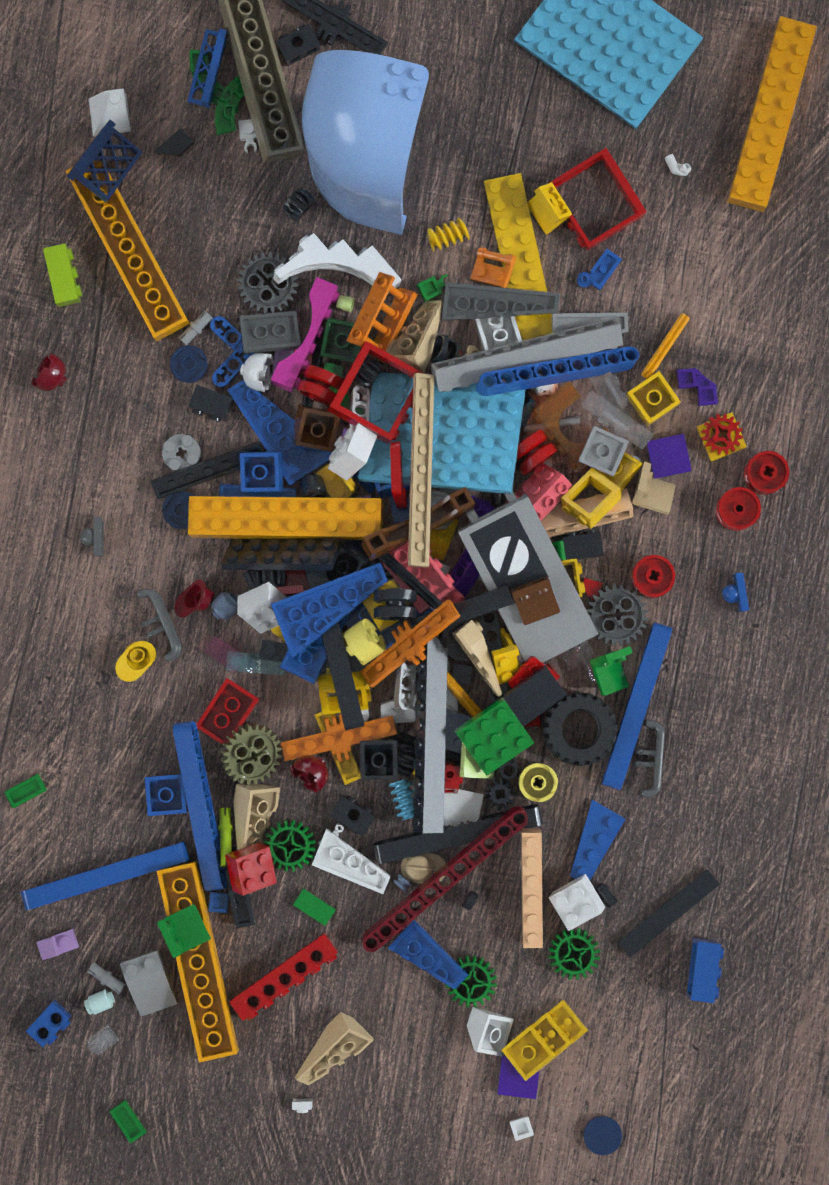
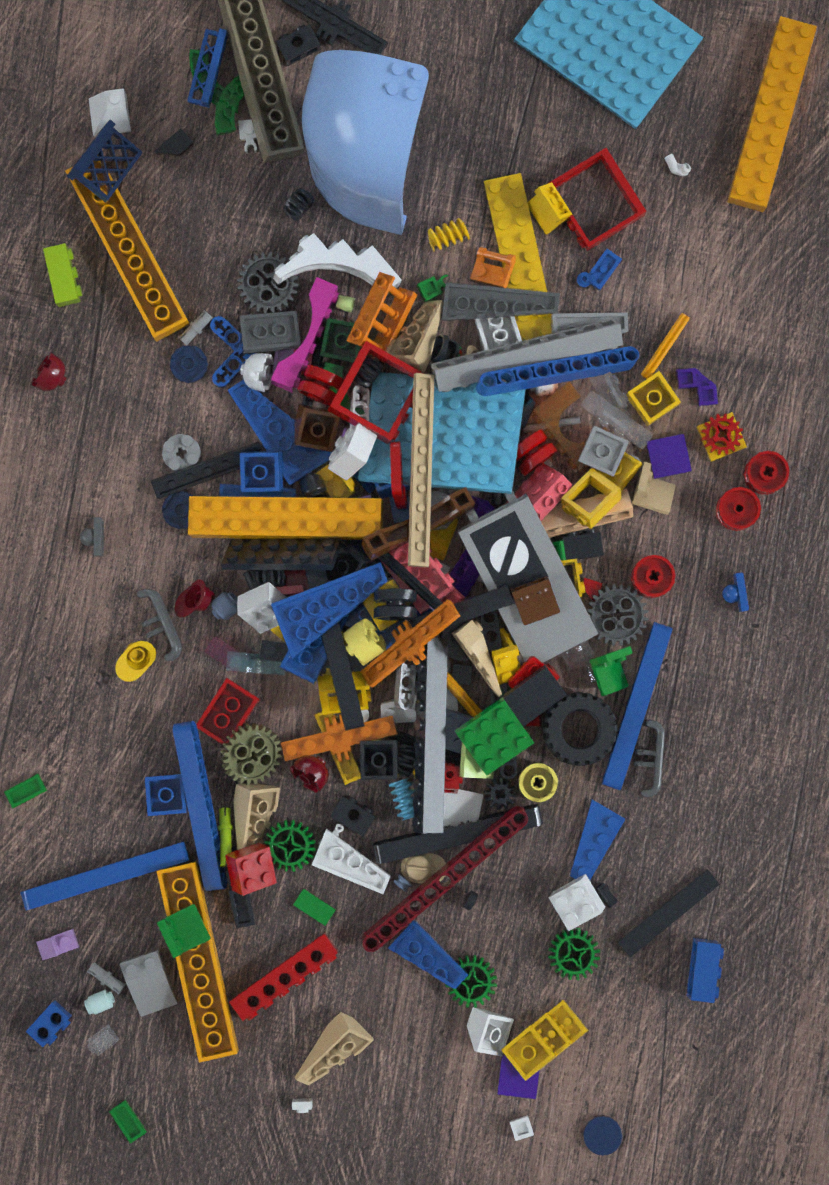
(210, 403): black brick -> none
(218, 902): blue tile -> none
(531, 887): light nougat brick -> none

